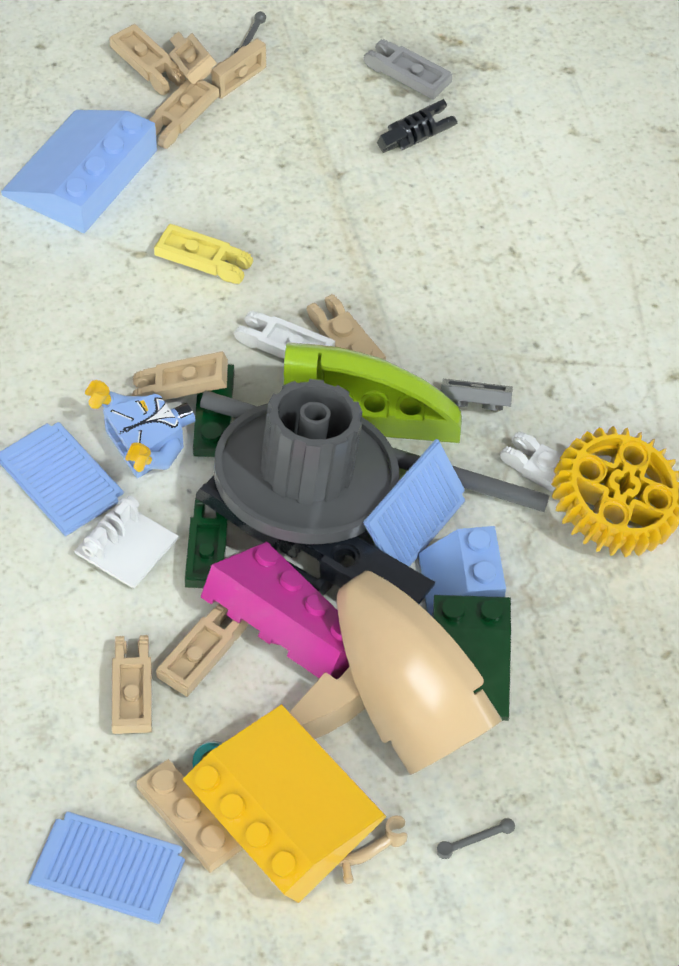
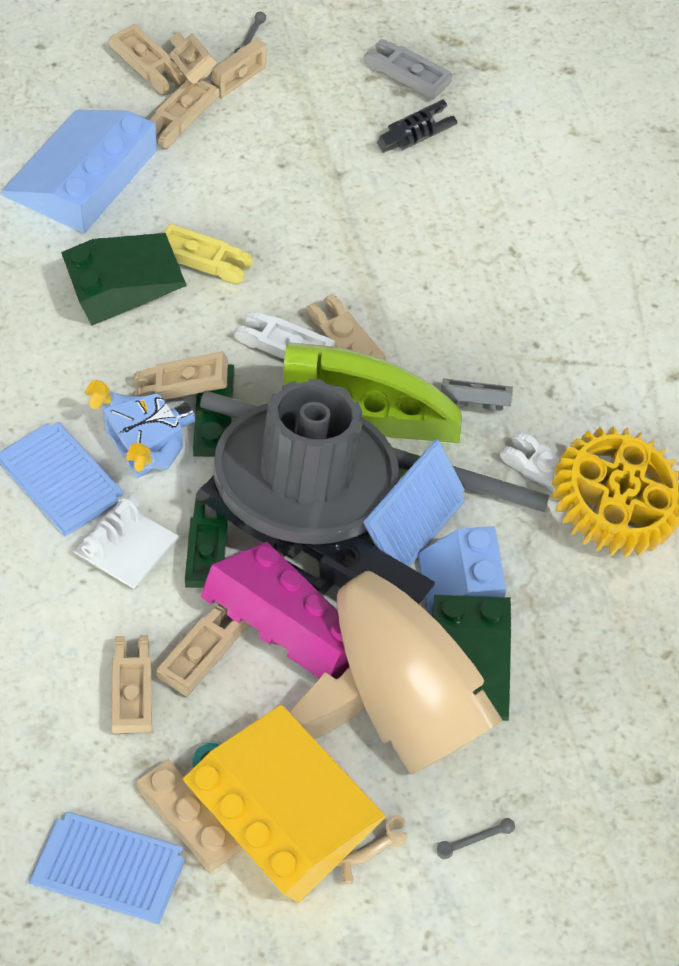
(122, 273): none -> dark green slope

